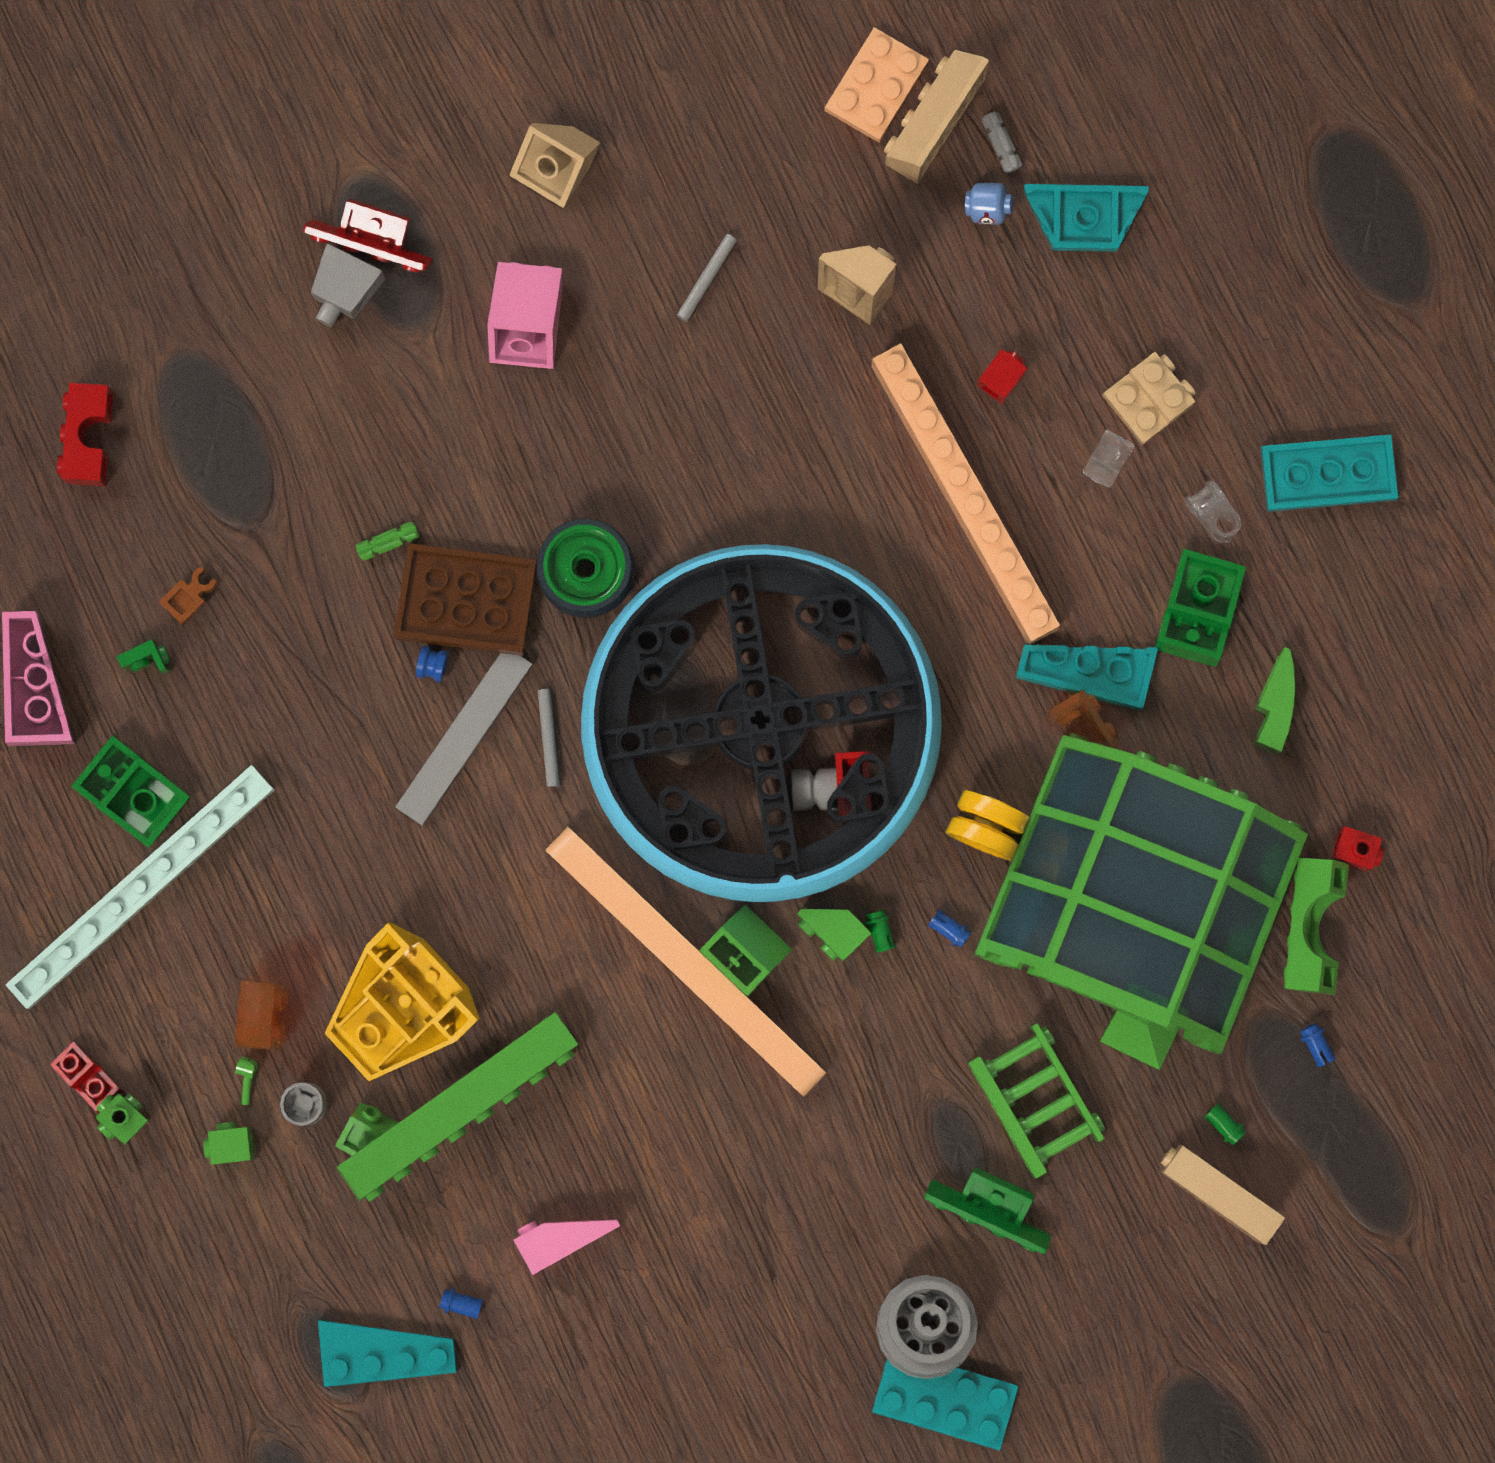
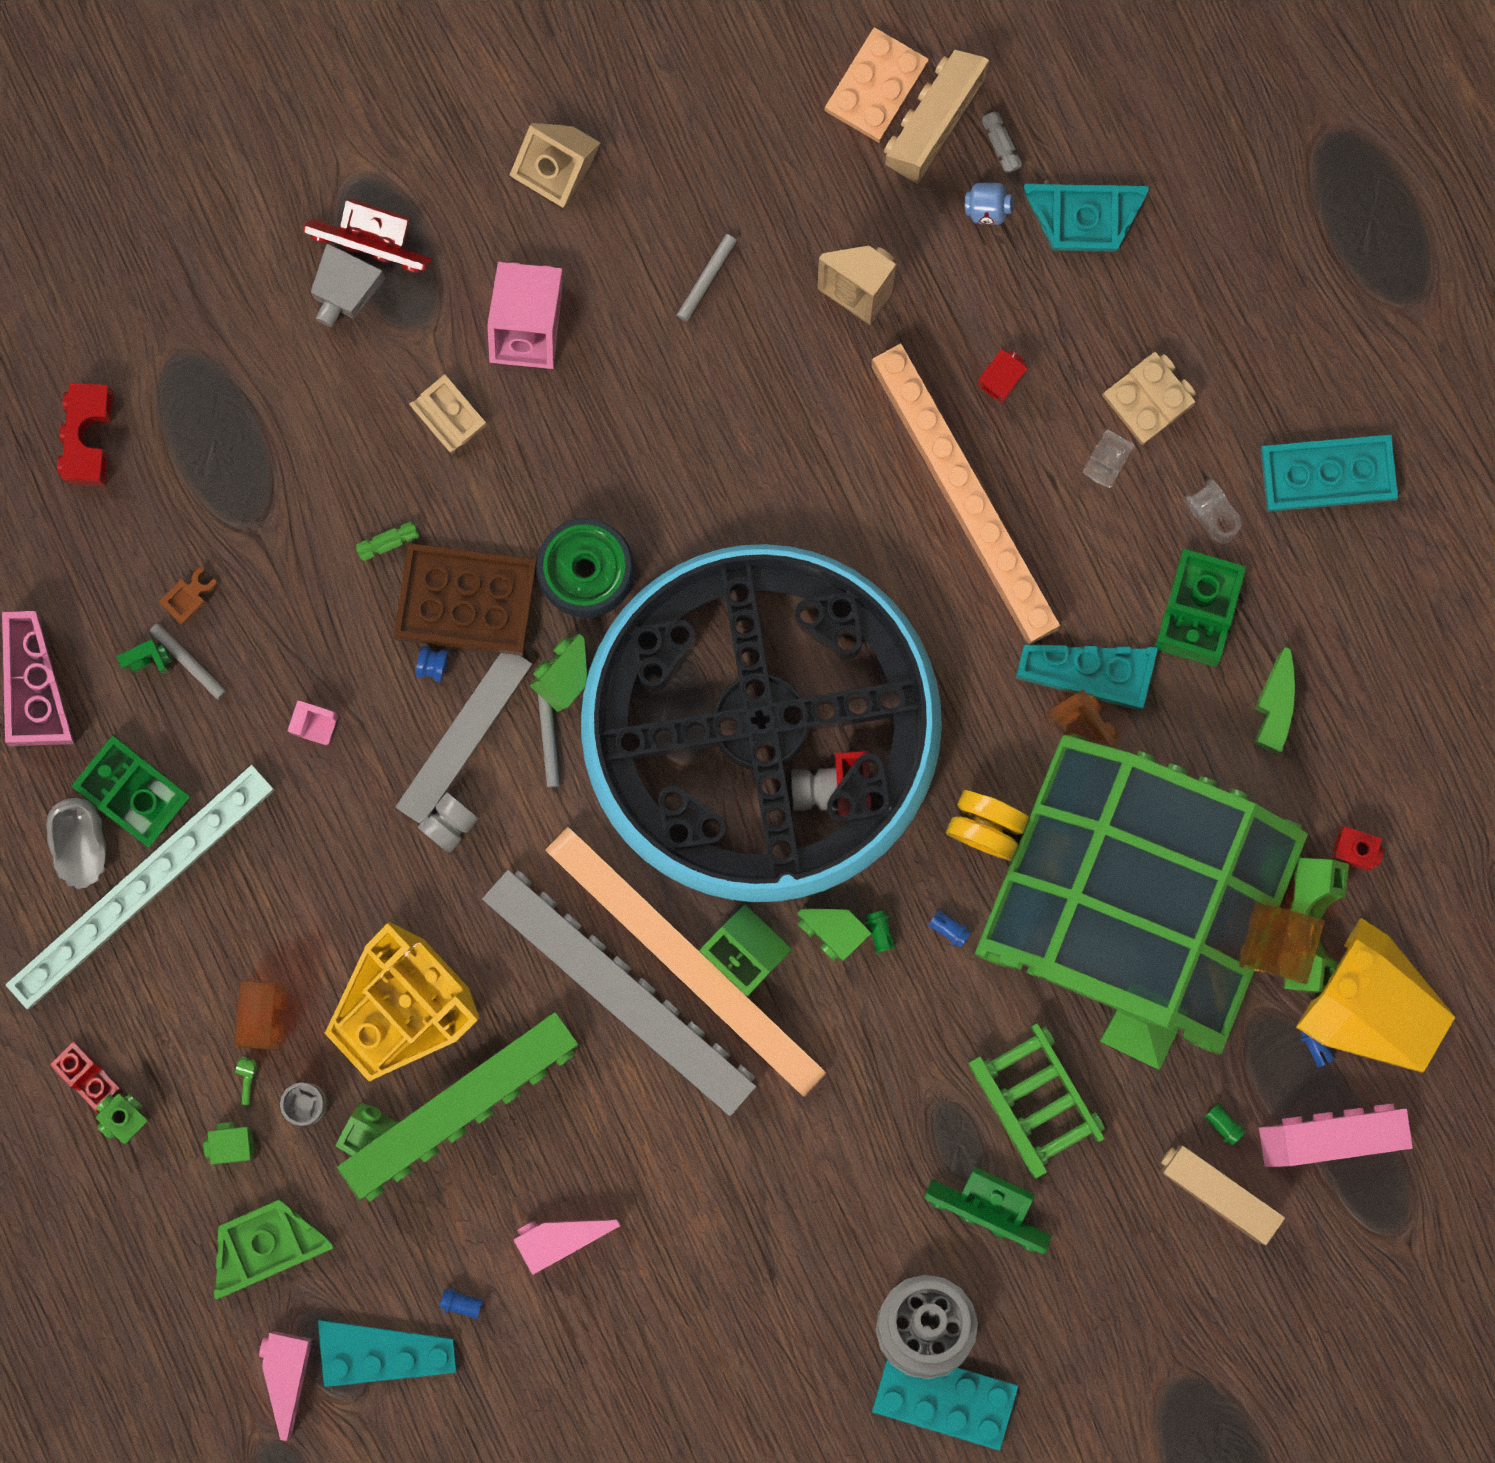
(76, 842): none -> light grey hair
(188, 661): none -> light grey bar
(263, 1246): none -> bright green wing
(284, 1374): none -> bright pink slope
(313, 723): none -> bright pink panel
(448, 414): none -> tan plate
(448, 823): none -> light grey wheel
(563, 675): none -> bright green slope
(619, 993): none -> light grey brick
(1281, 942): none -> clear orange bracket
(1335, 1137): none -> bright pink wedge
(1378, 1005): none -> yellow wedge

